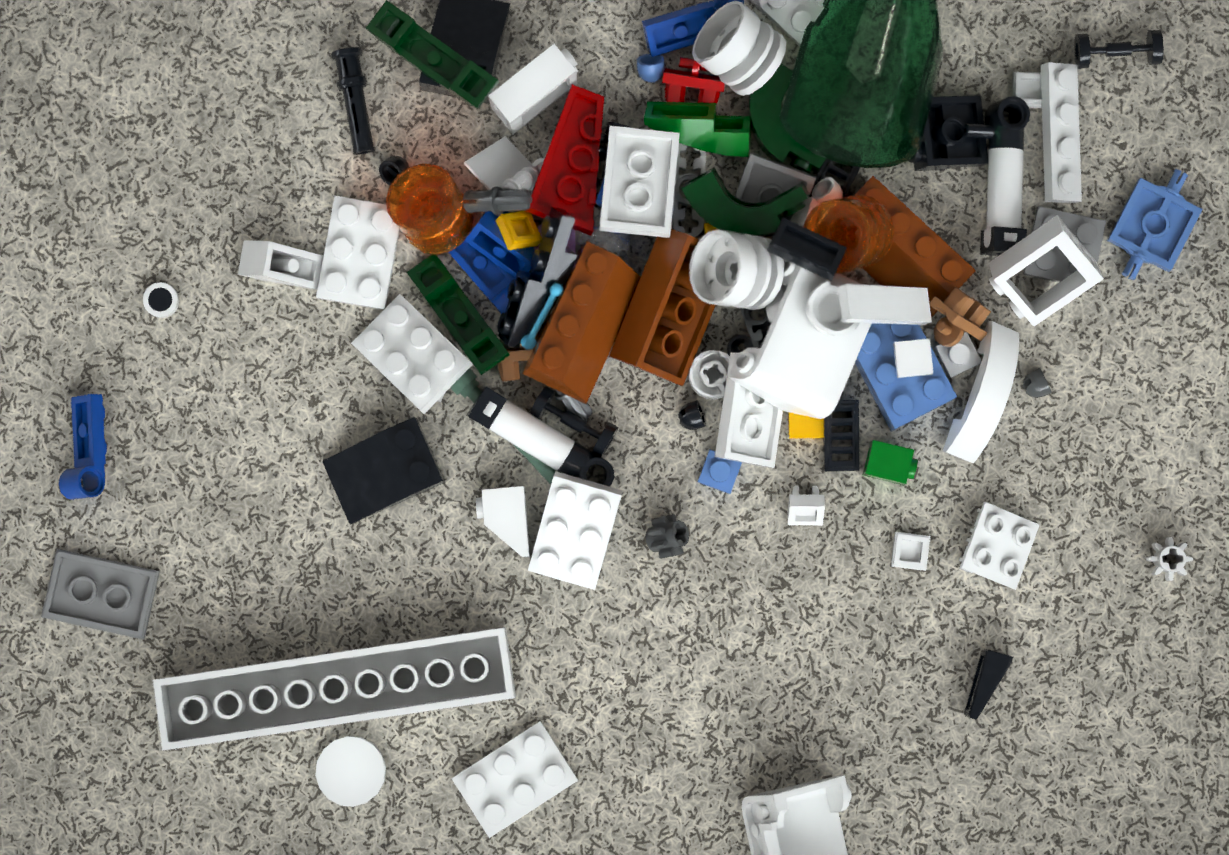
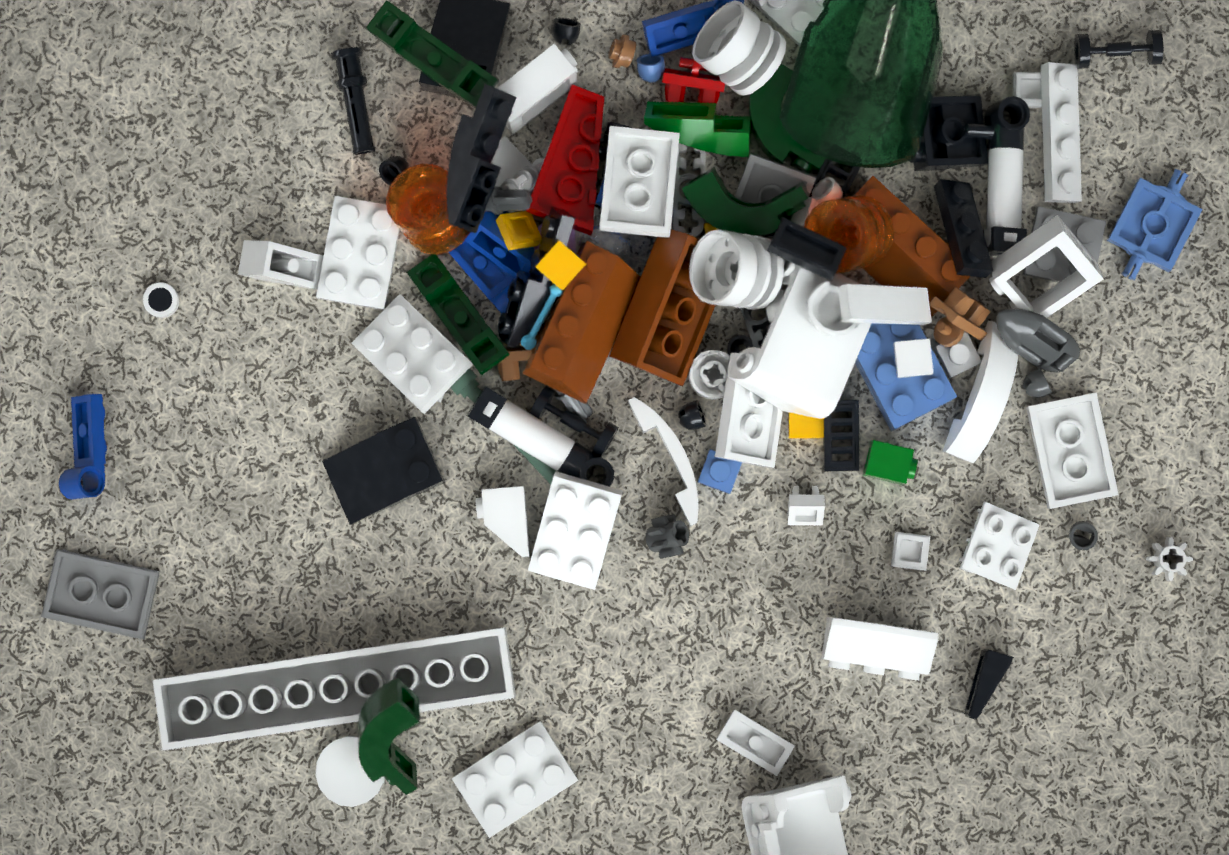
(381, 720): none -> dark green arch
(470, 165): none -> black slope
(560, 265): none -> yellow tile
(566, 29): none -> black hinge
(622, 51): none -> medium nougat plate
(648, 420): none -> white slope
(755, 742): none -> white plate
(878, 647): none -> white slope
(963, 228): none -> black plate
(1037, 339): none -> dark grey piece
(1072, 450): none -> white plate
(1079, 541): none -> dark grey hinge

